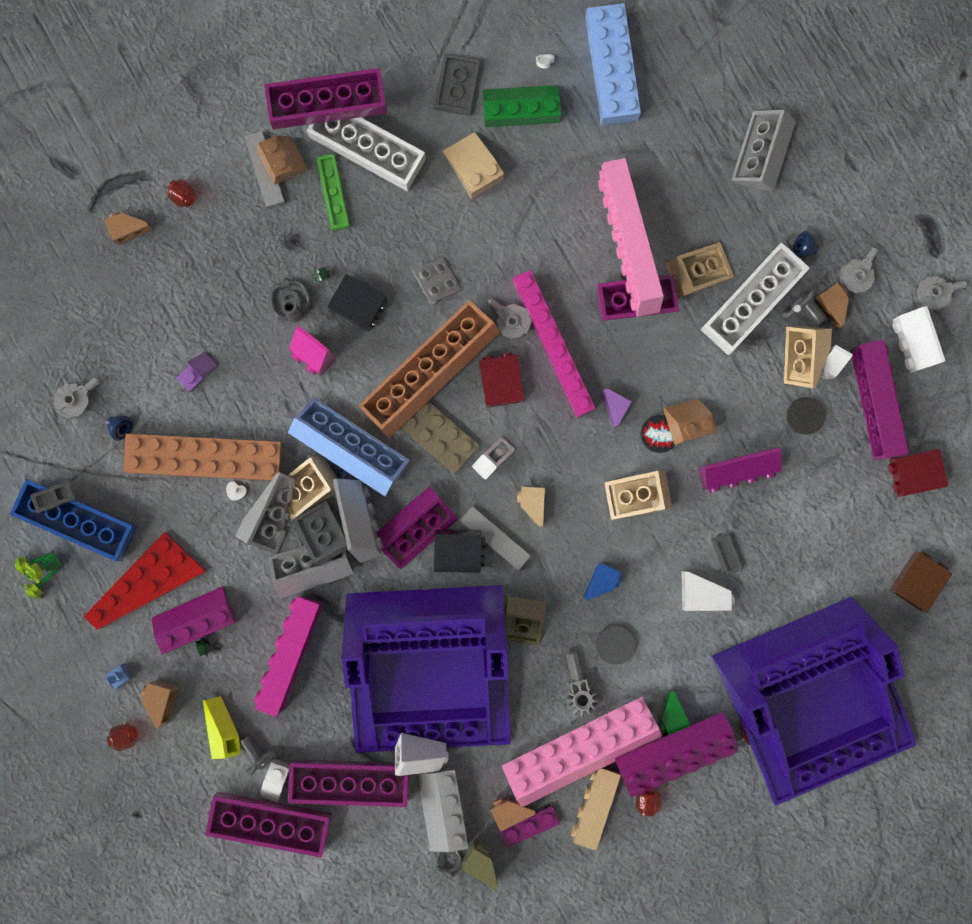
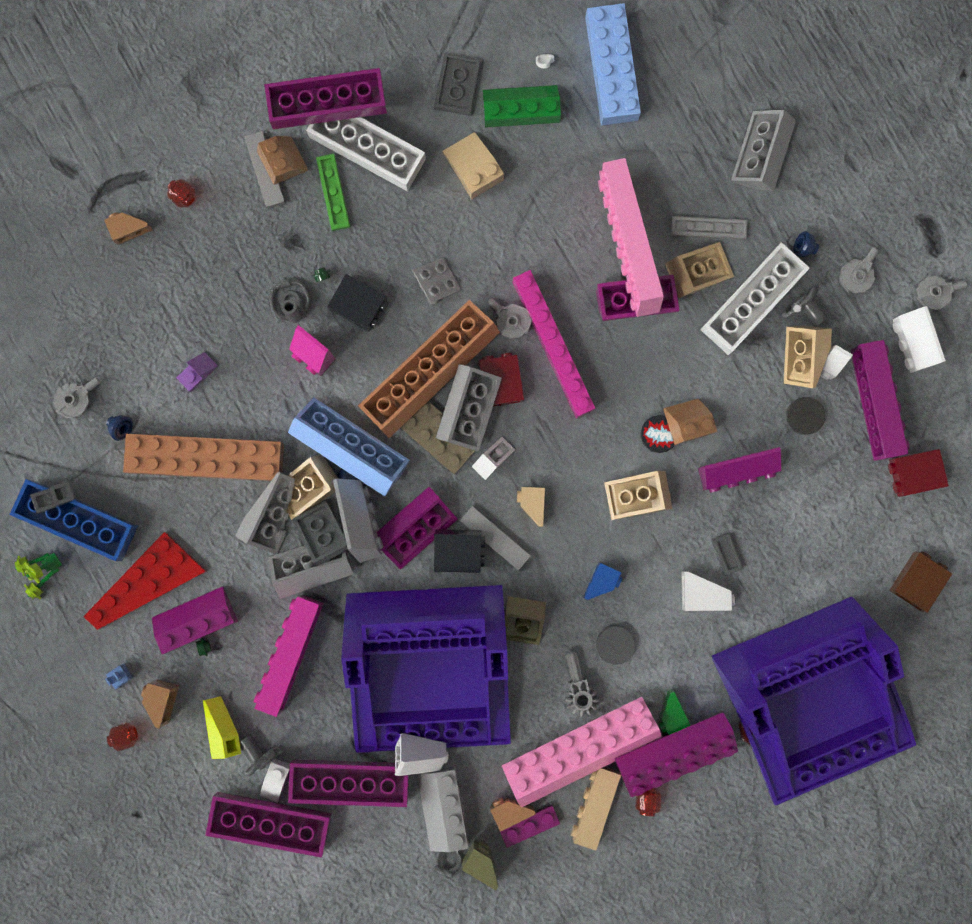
(235, 491): white piece -> none
(468, 407): none -> light grey slope
(616, 406): medium lavender slope -> none
(708, 228): none -> light grey tile
(834, 304): medium nougat slope -> none

